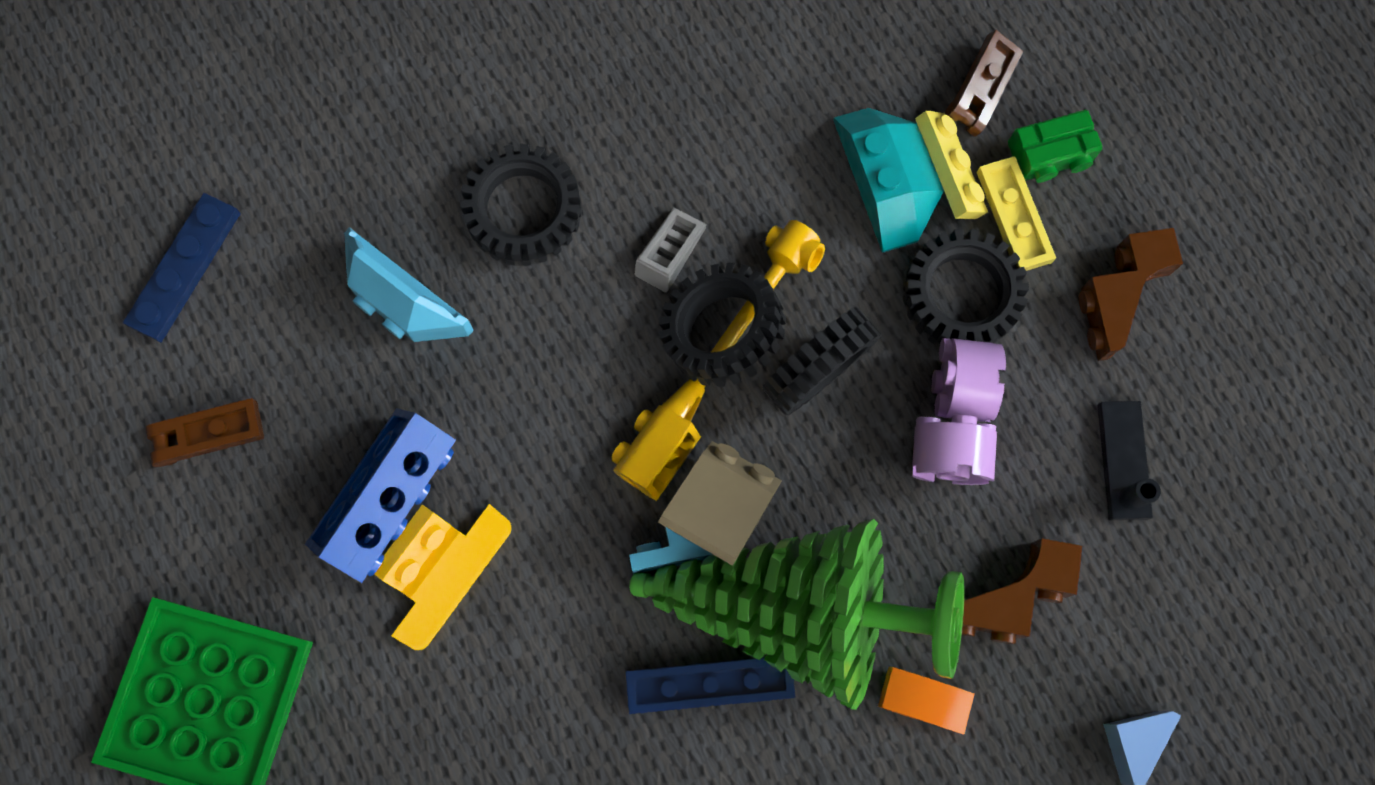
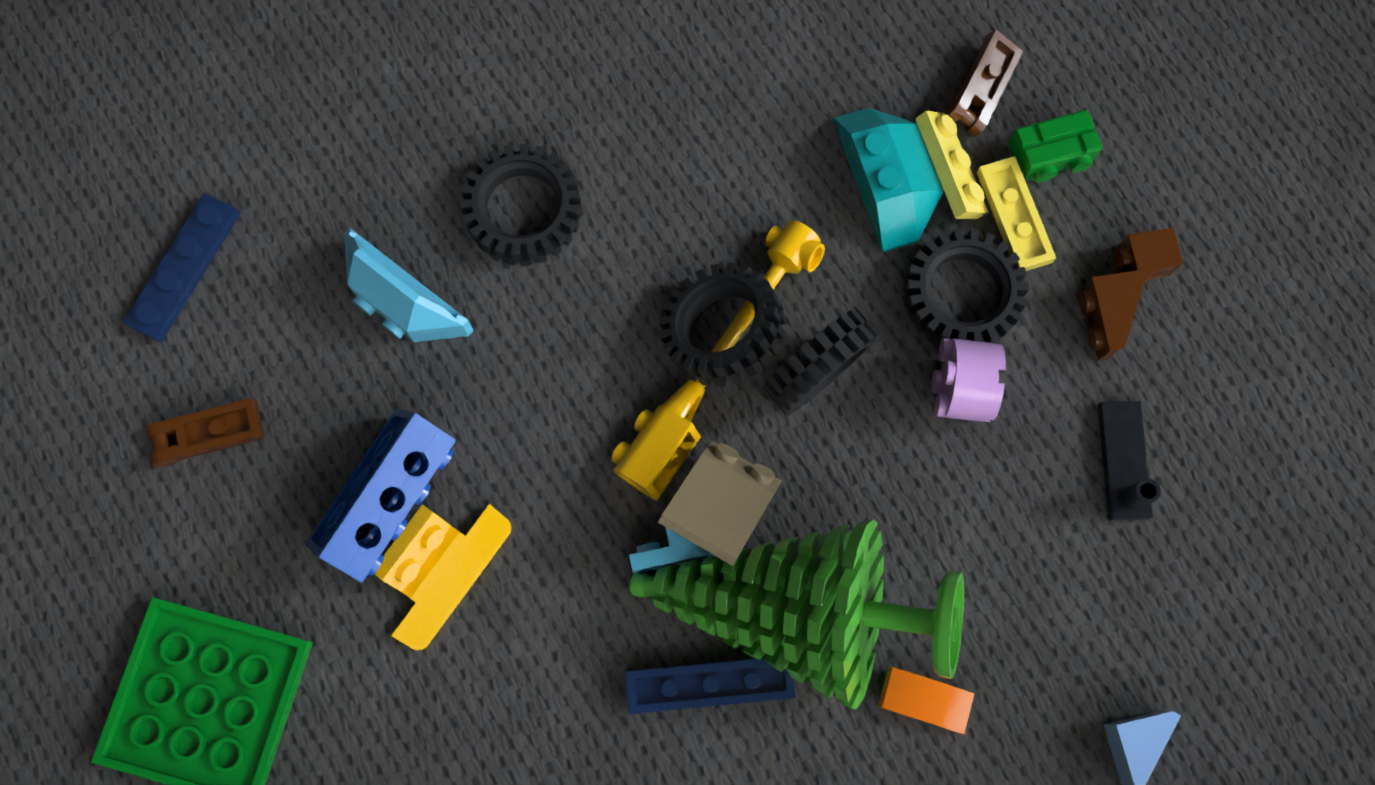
(659, 270): light grey slope -> none
(954, 450): lavender brick -> none
(1008, 611): reddish brown arch -> none

